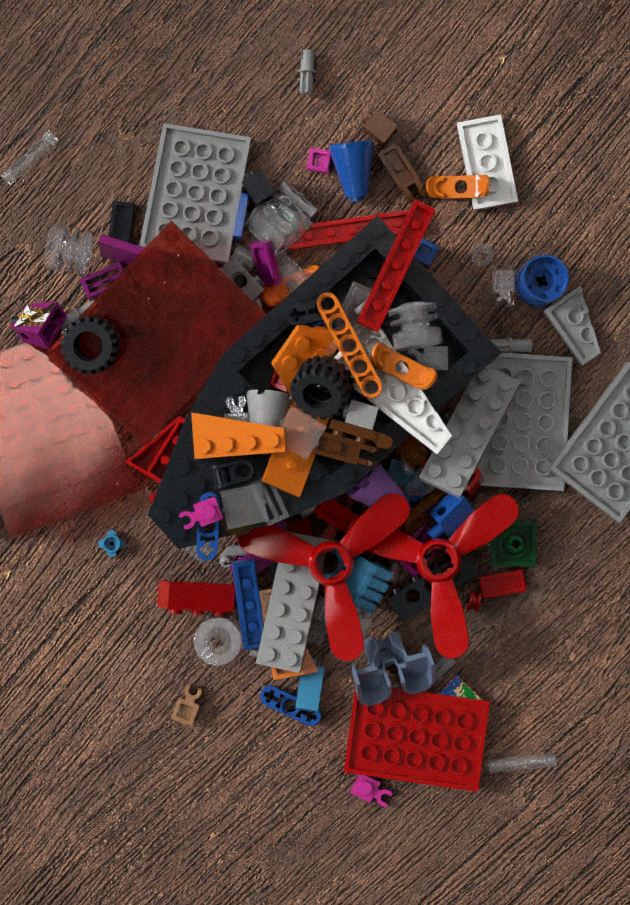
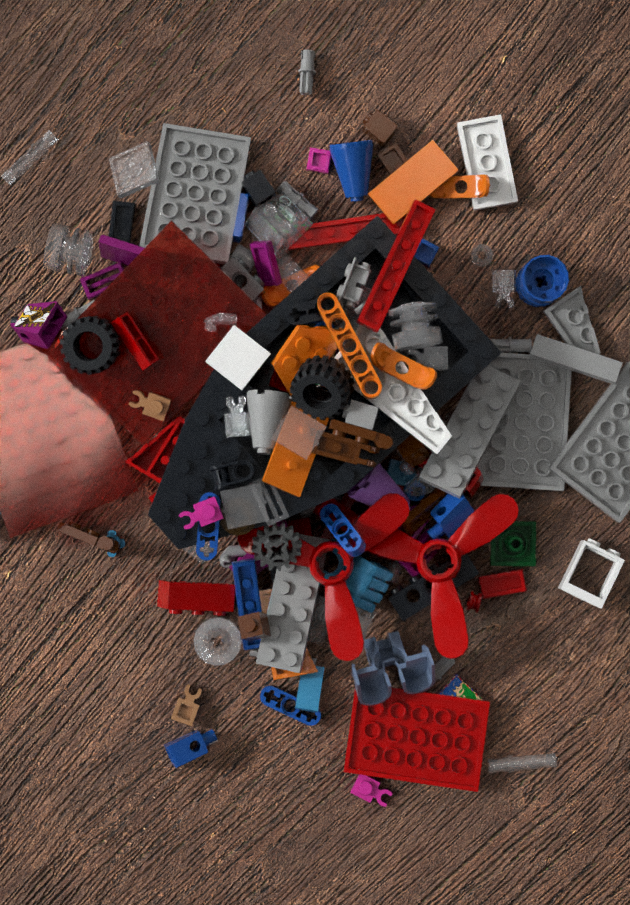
(91, 537): none -> reddish brown hinge
(132, 343): none -> red piece
(134, 169): none -> clear tile
(154, 405): none -> medium nougat plate
(180, 751): none -> blue torso
(219, 318): none -> clear arm
(229, 437): orange wing -> none
(238, 357): none -> white tile
(254, 626): none -> reddish brown brick
(276, 555): none -> dark grey gear
(343, 538): none -> blue beam
(354, 274): none -> light grey hinge
(413, 181): none -> orange piece
(575, 359): none -> light grey tile
(612, 555): none -> white window

